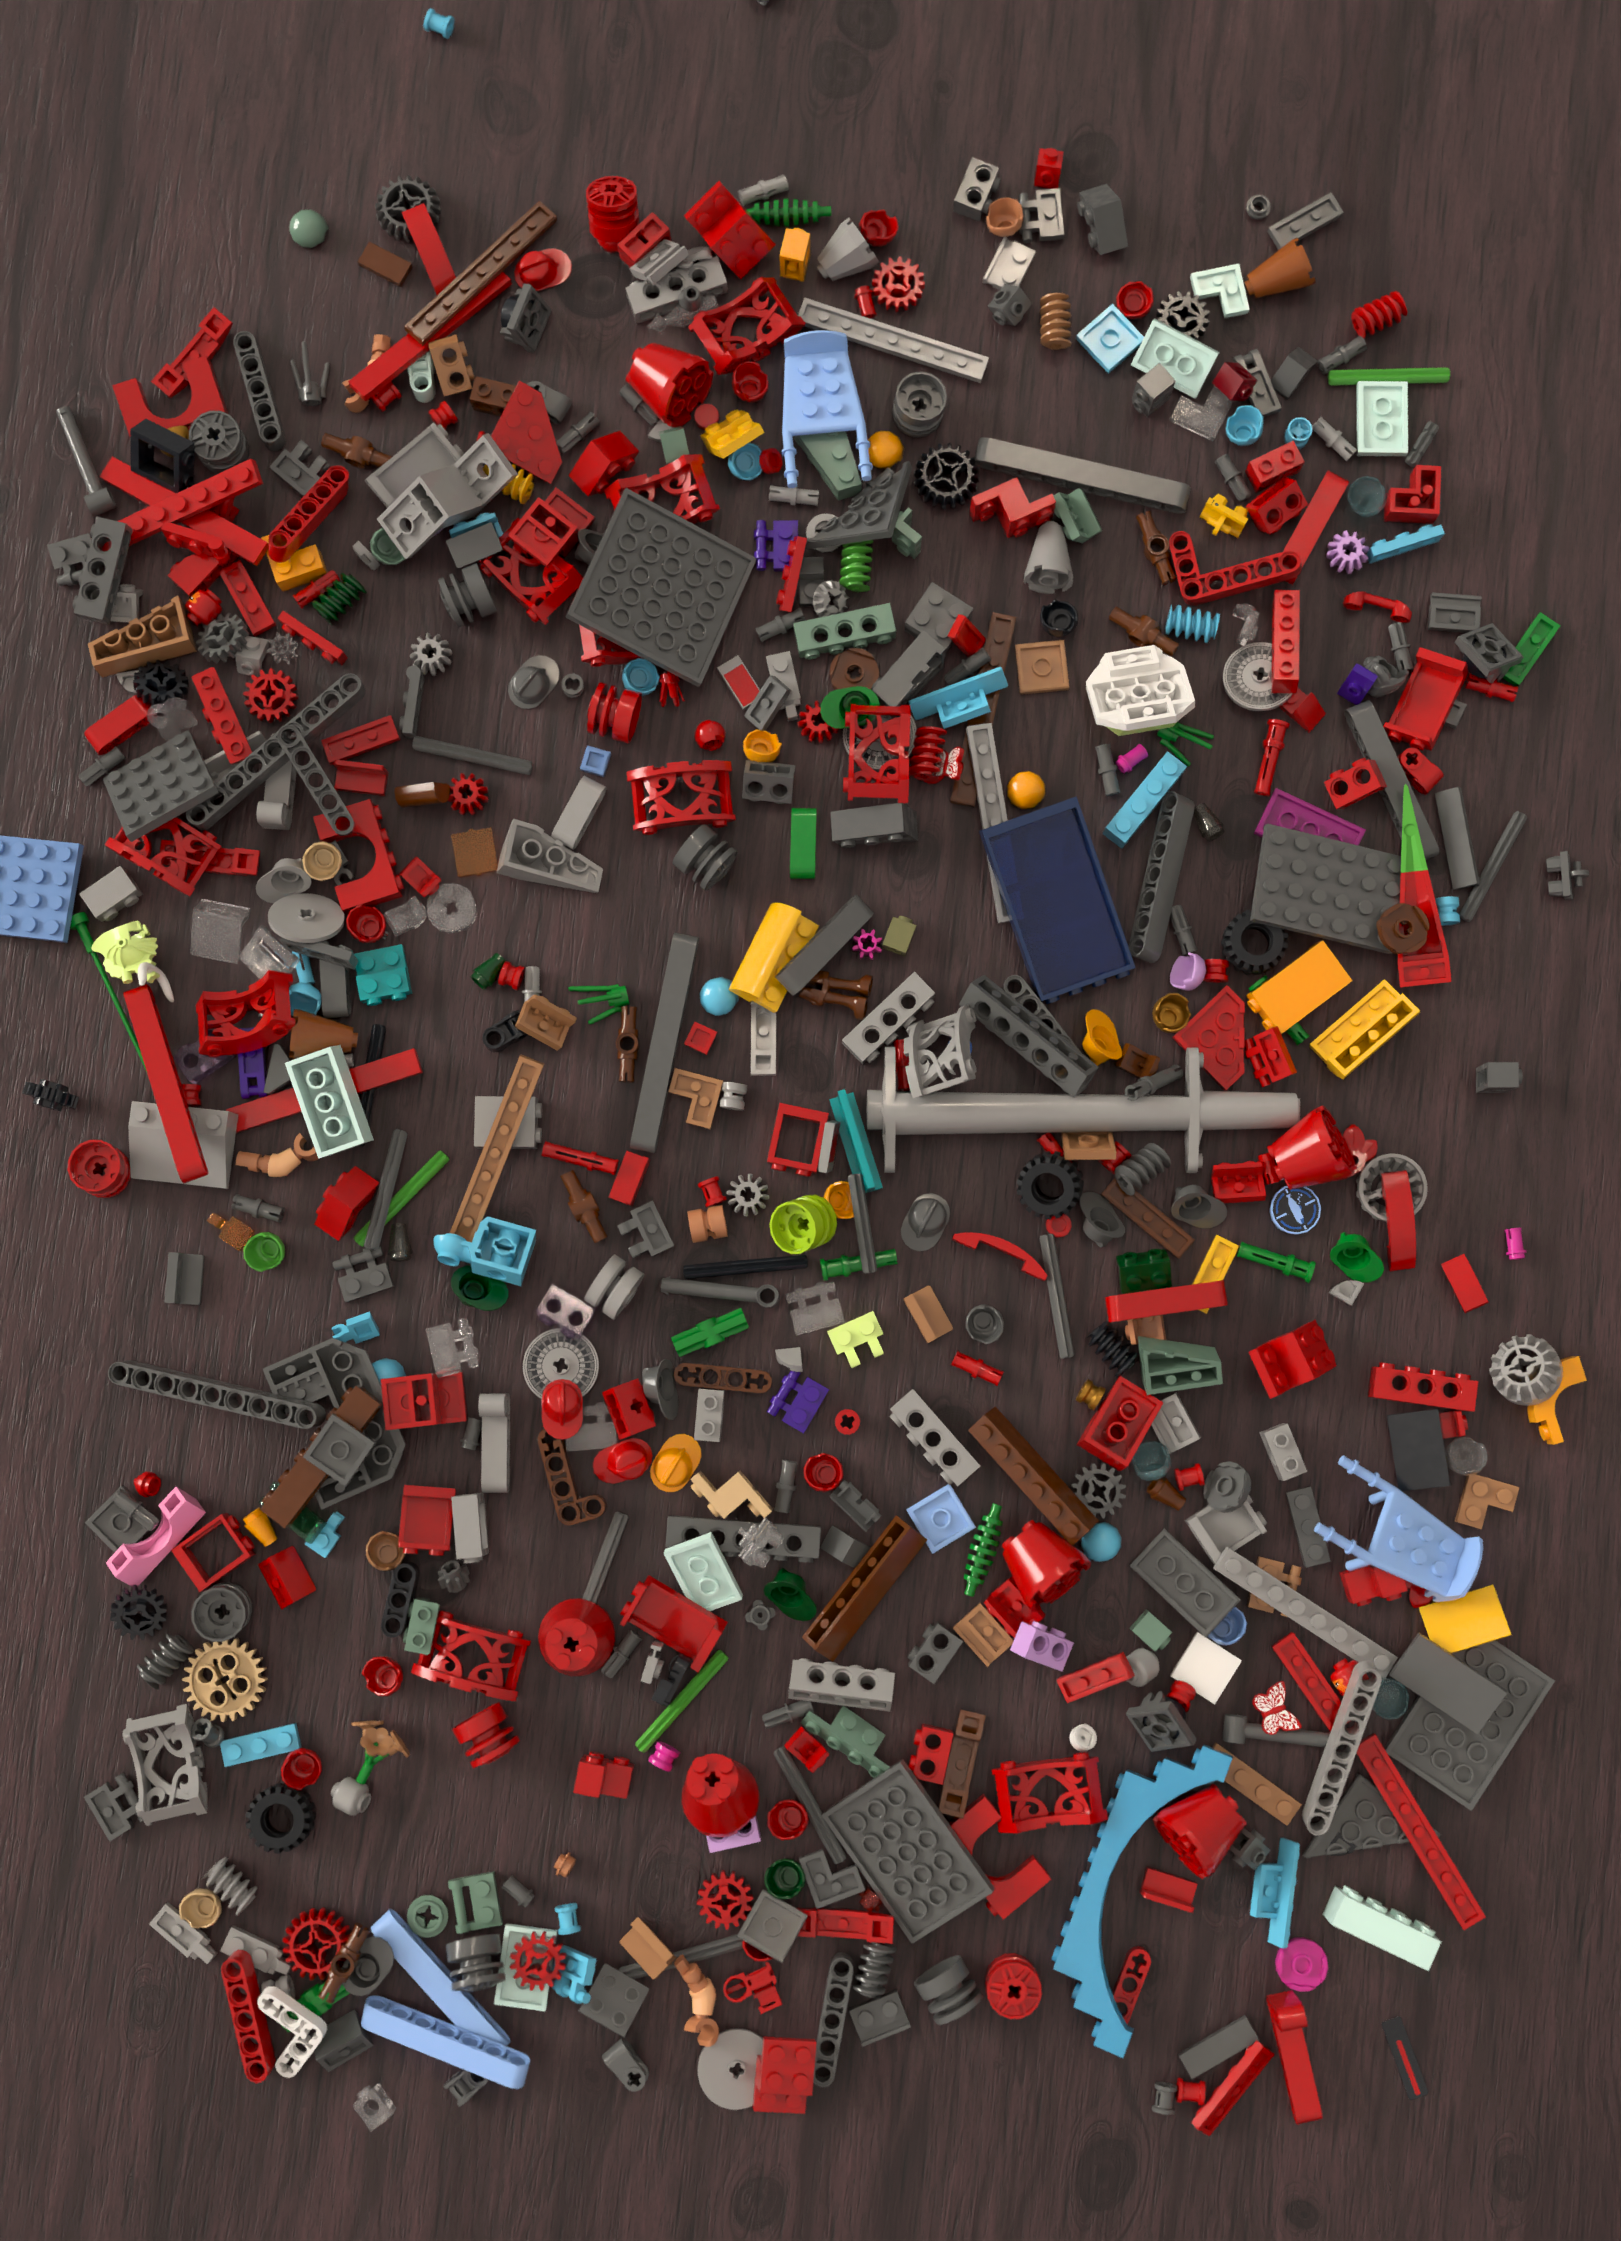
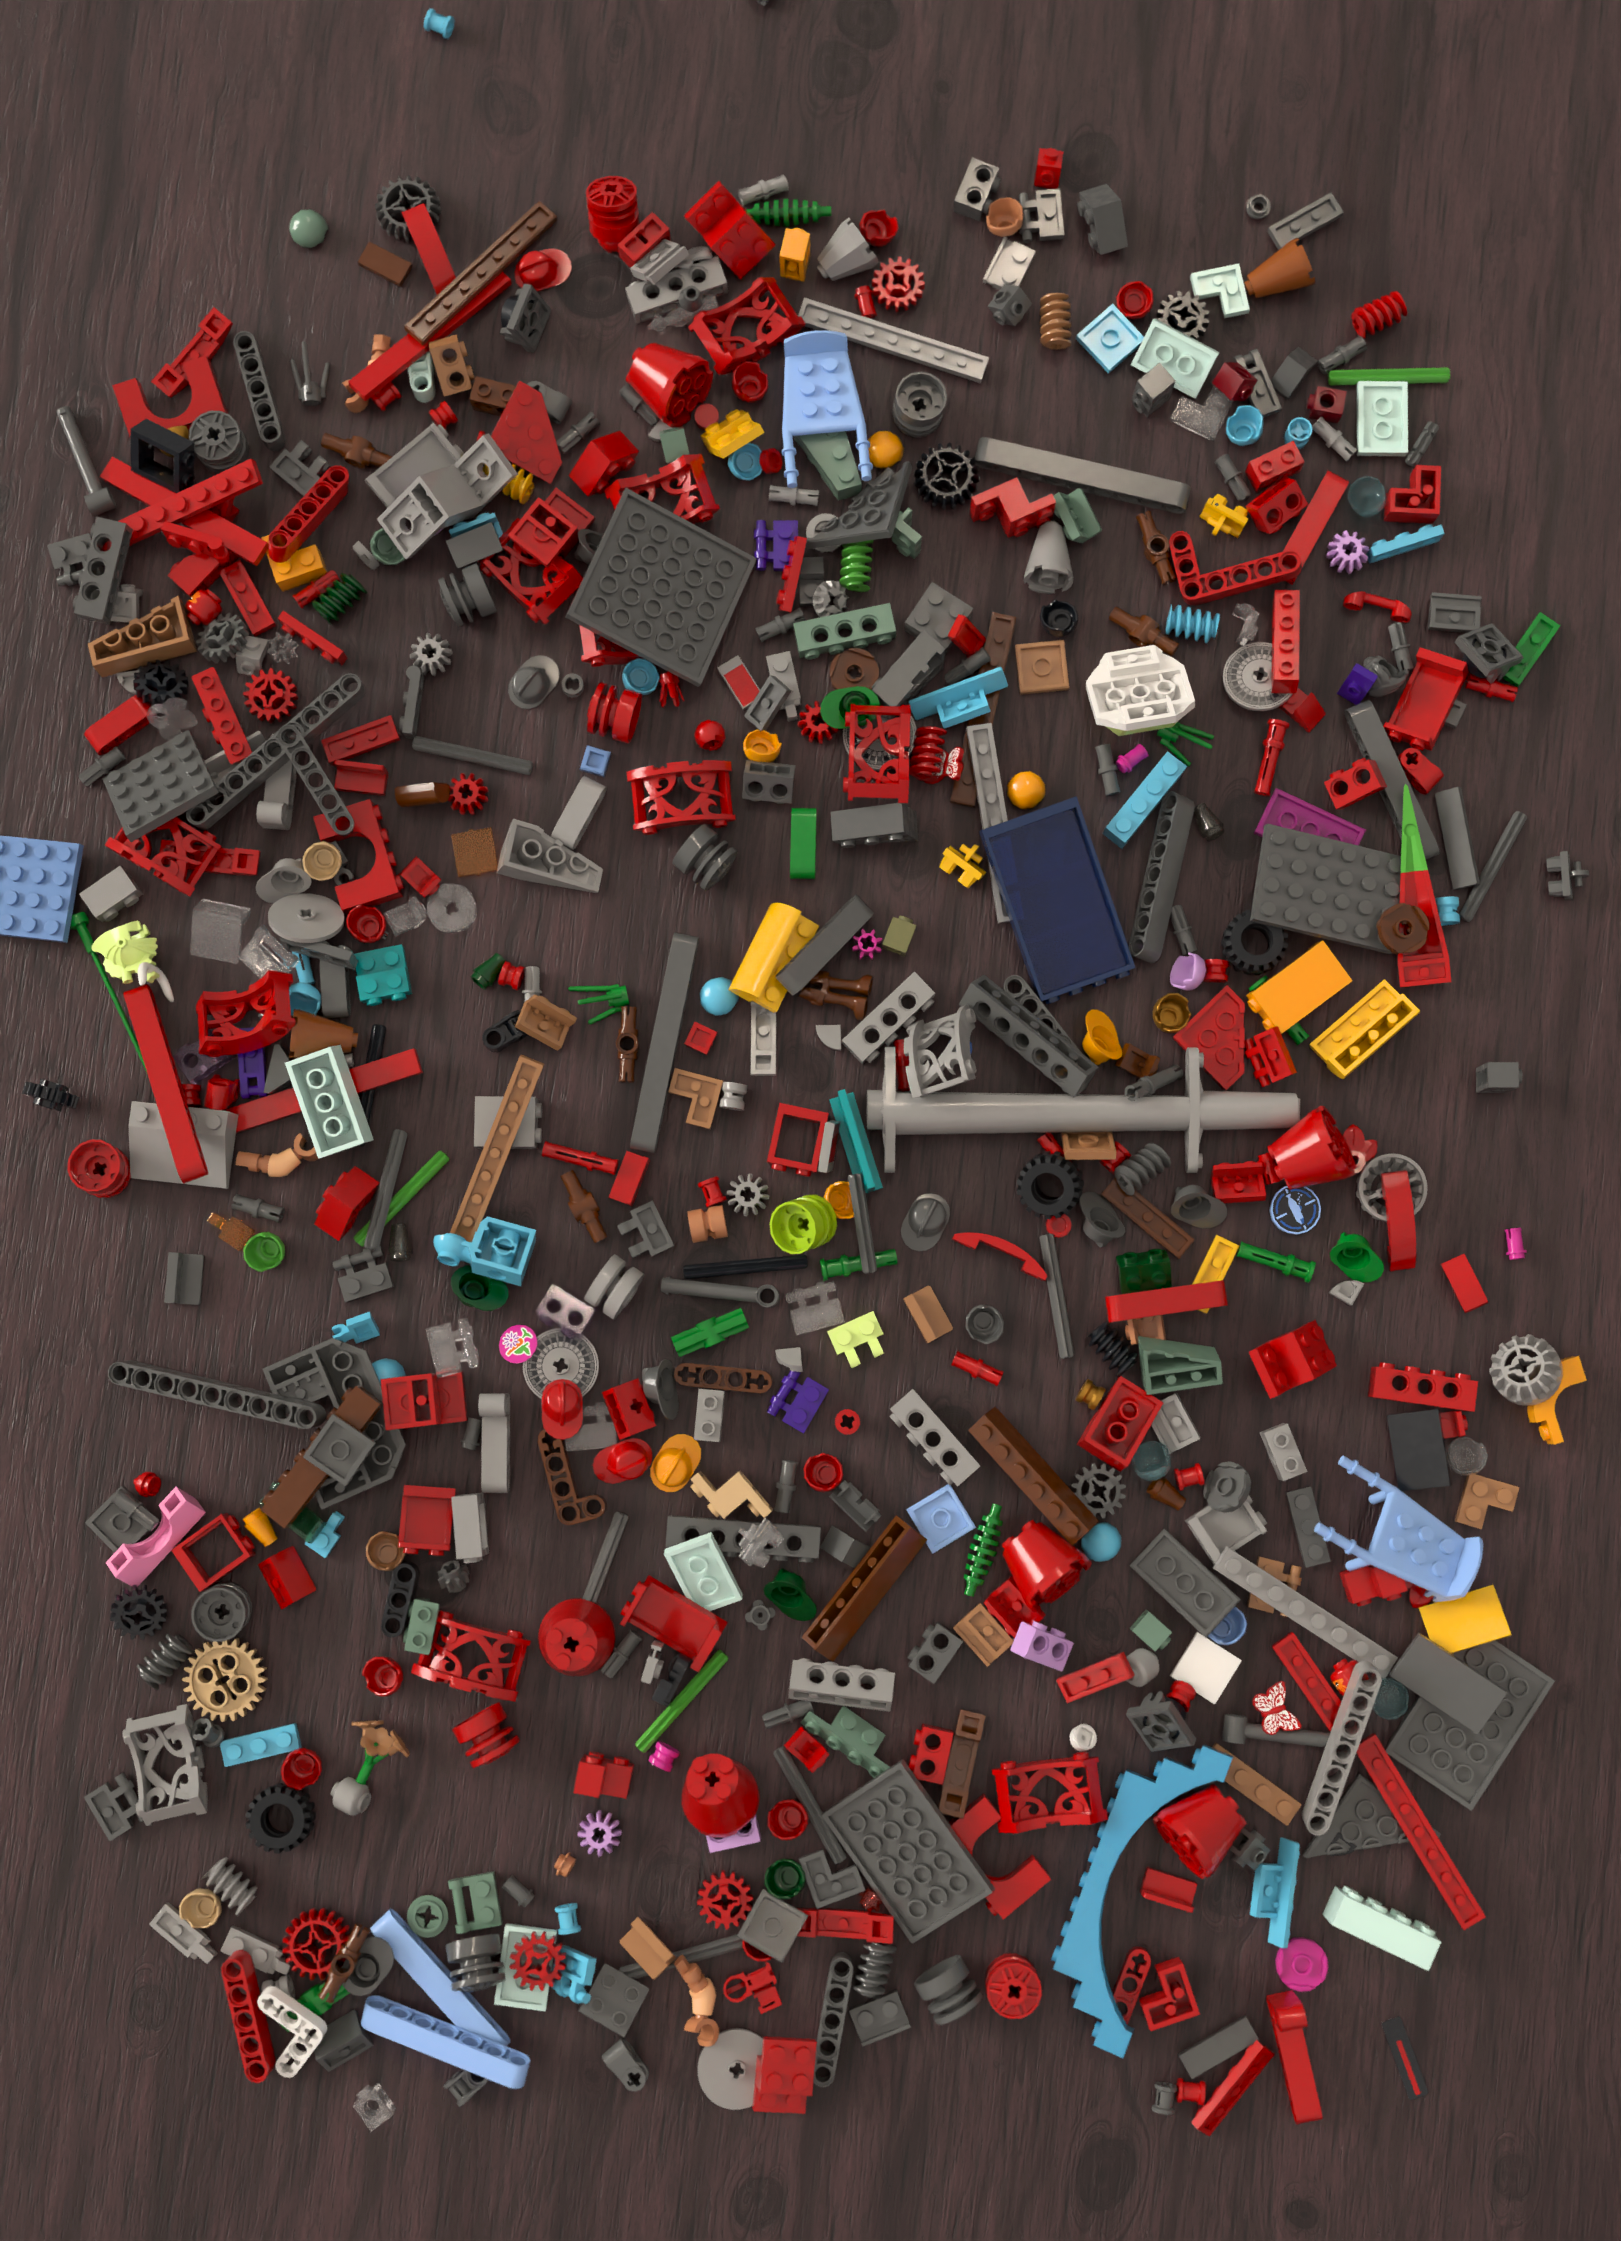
(221, 1092): none -> red piece
(518, 1344): none -> sticker
(601, 1823): none -> lavender gear
(830, 1035): none -> light grey tile
(972, 871): none -> yellow hips
(1174, 2001): none -> red brick
(1334, 397): none -> dark red brick

